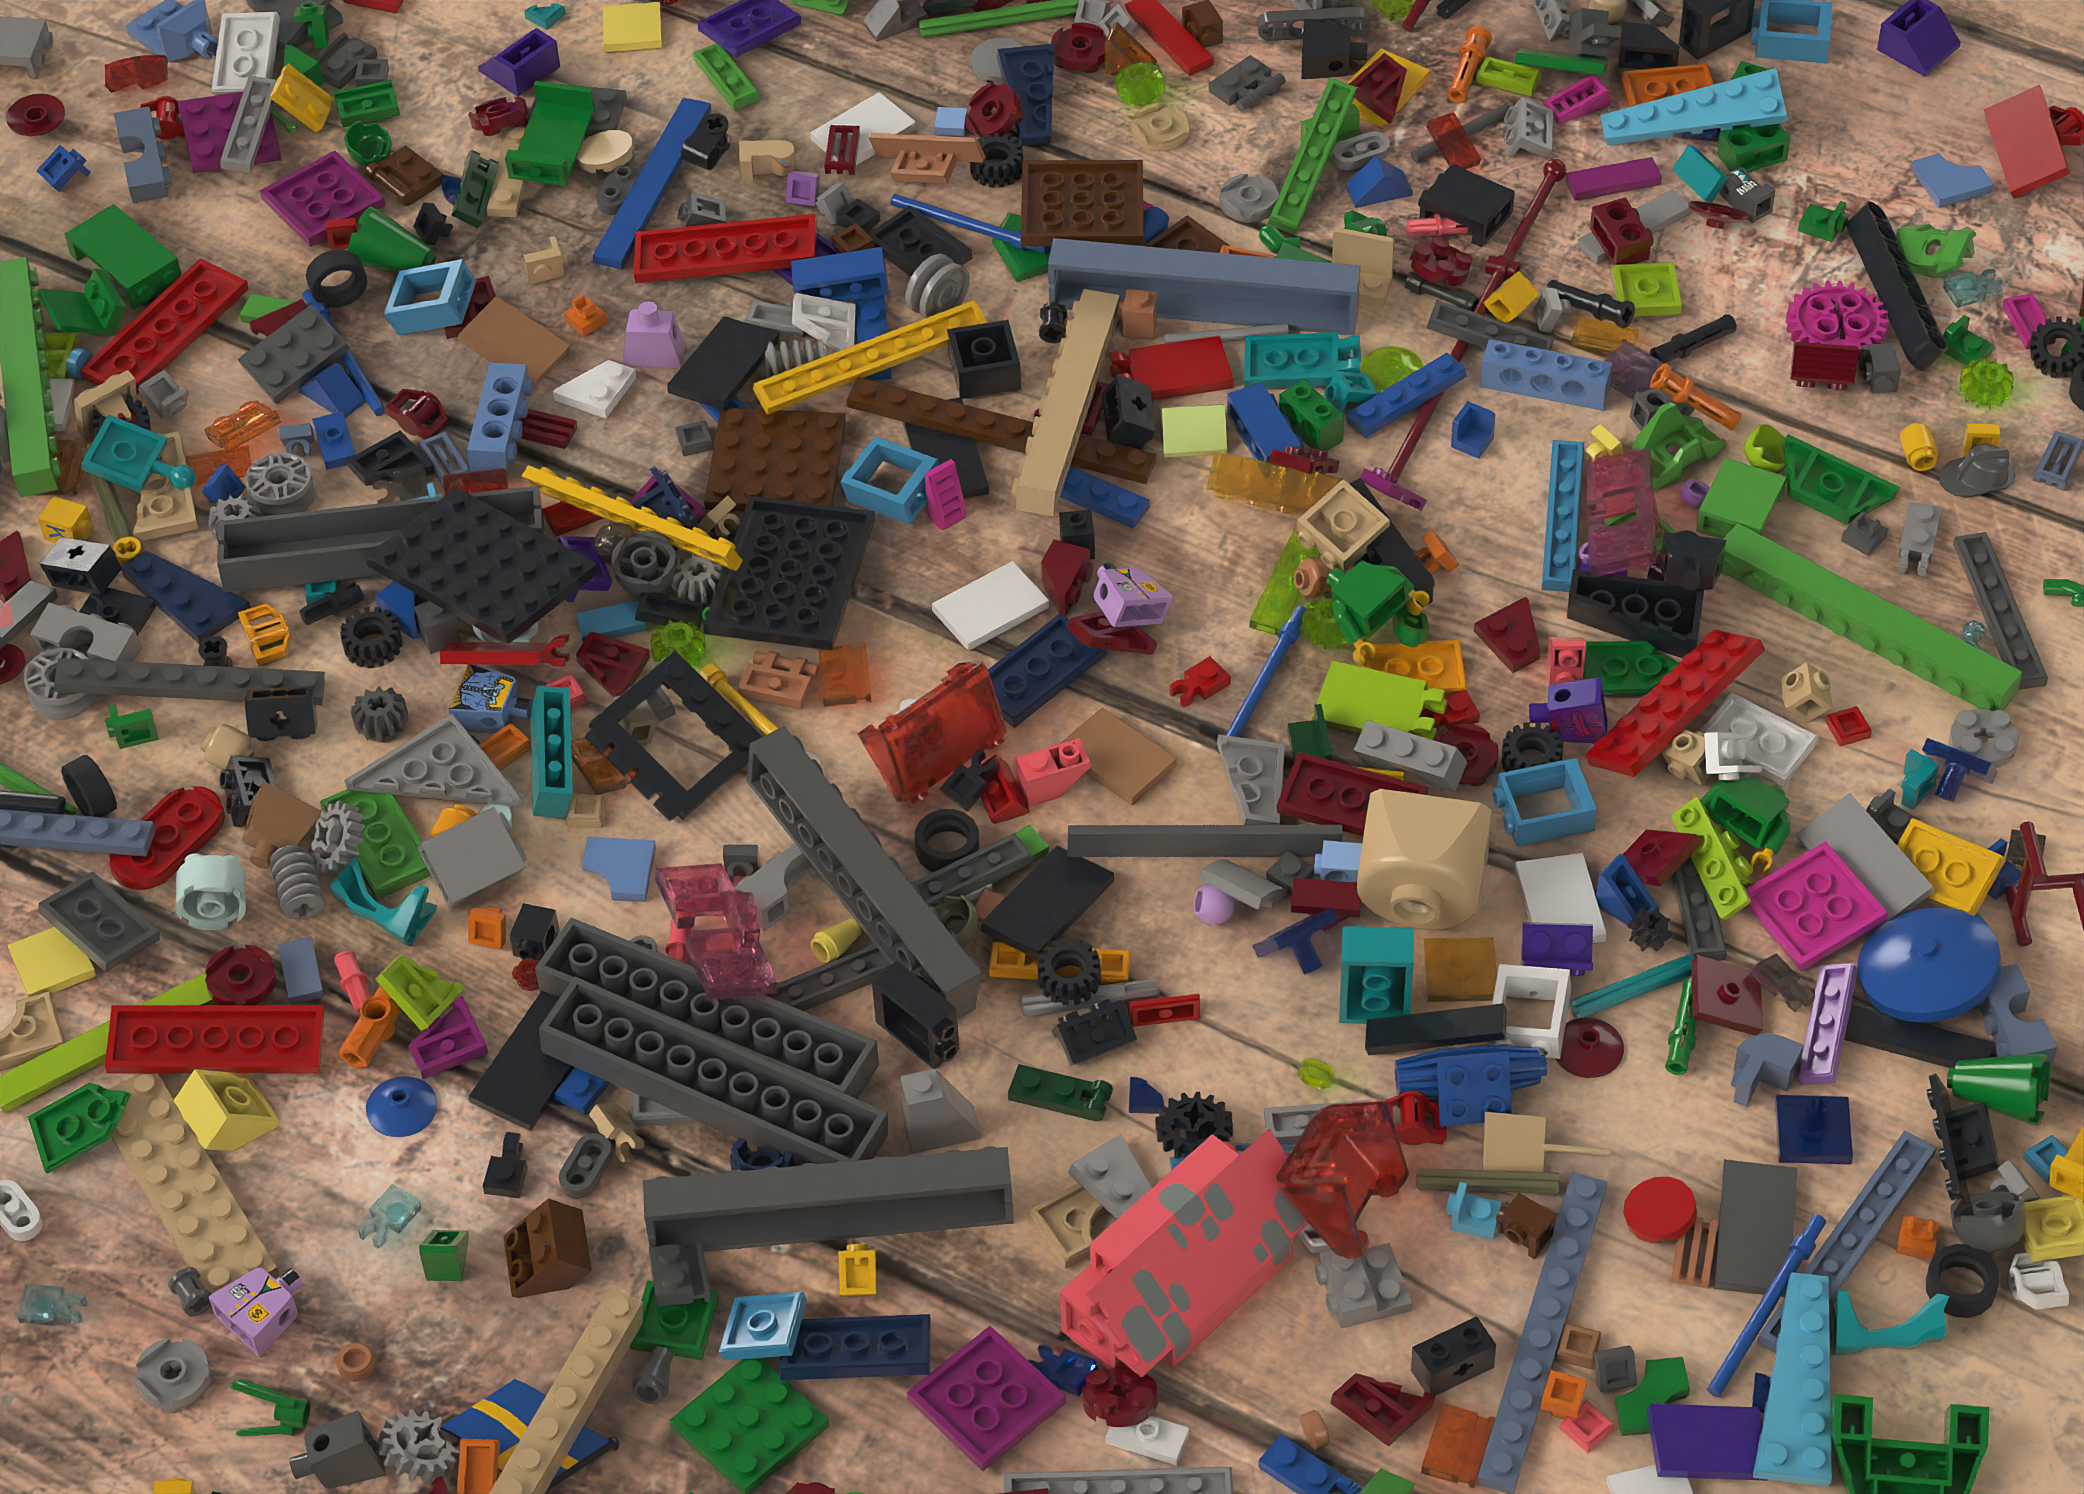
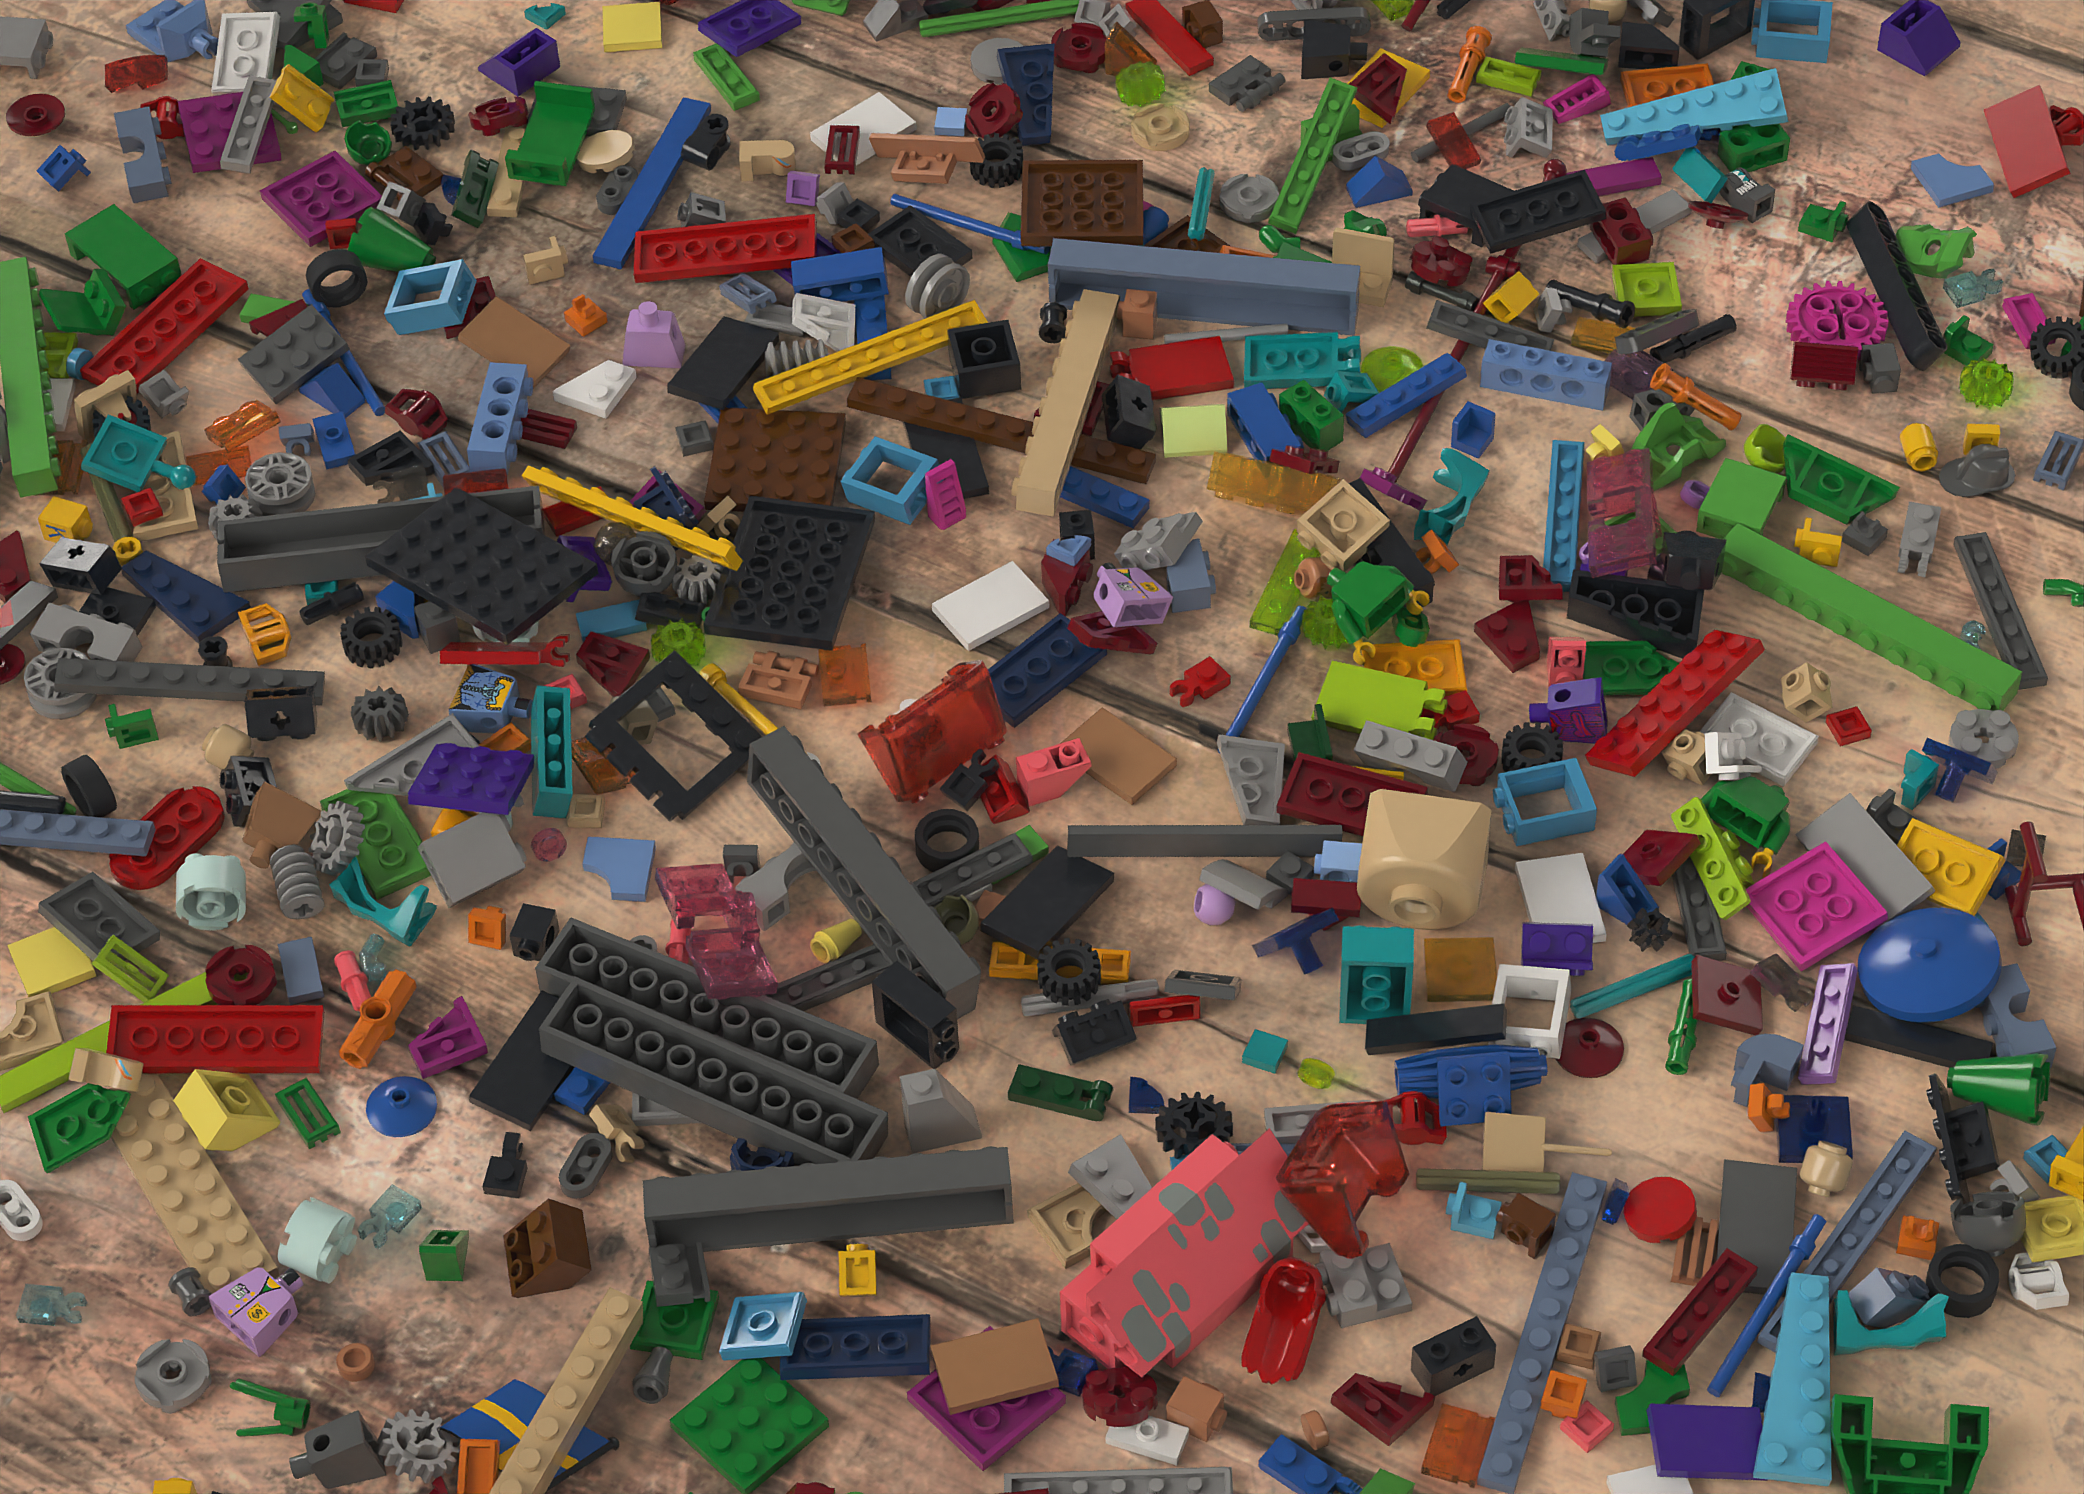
(103, 963): none -> lime tile
(105, 1069): none -> tan leg
(142, 506): none -> red tile
(317, 1240): none -> light aqua brick
(320, 1133): none -> green tile
(368, 958): none -> clear light blue arm
(408, 207): none -> dark grey brick
(417, 990): lime wing -> none
(422, 123): none -> black gear
(471, 779): none -> dark purple plate
(526, 980): clear red plate -> none
(548, 844): none -> clear pink tile
(743, 296): none -> sand blue tile
(941, 387): none -> dark azure tile
(994, 1366): none -> medium nougat tile
(1069, 550): none -> medium blue tile
(1158, 542): none -> light grey plate
(1189, 580): none -> sand blue slope
(1197, 1407): none -> nougat brick
(1201, 204): none -> teal axle
(1203, 984): none -> dark grey tile
(1265, 1051): none -> teal tile
(1284, 1320): none -> red hair
(1462, 476): none -> teal animal
(1525, 579): none -> dark red wing
(1537, 211): none -> black tile
(1615, 1201): none -> clear blue tile
(1657, 143): none -> blue hinge
(1657, 331): none -> dark grey beam
(1700, 1312): none -> dark red plate
(1766, 1107): none -> orange tile
(1816, 546): none -> yellow bracket
(1826, 1168): none -> tan head
(1888, 1297): none -> sand blue slope

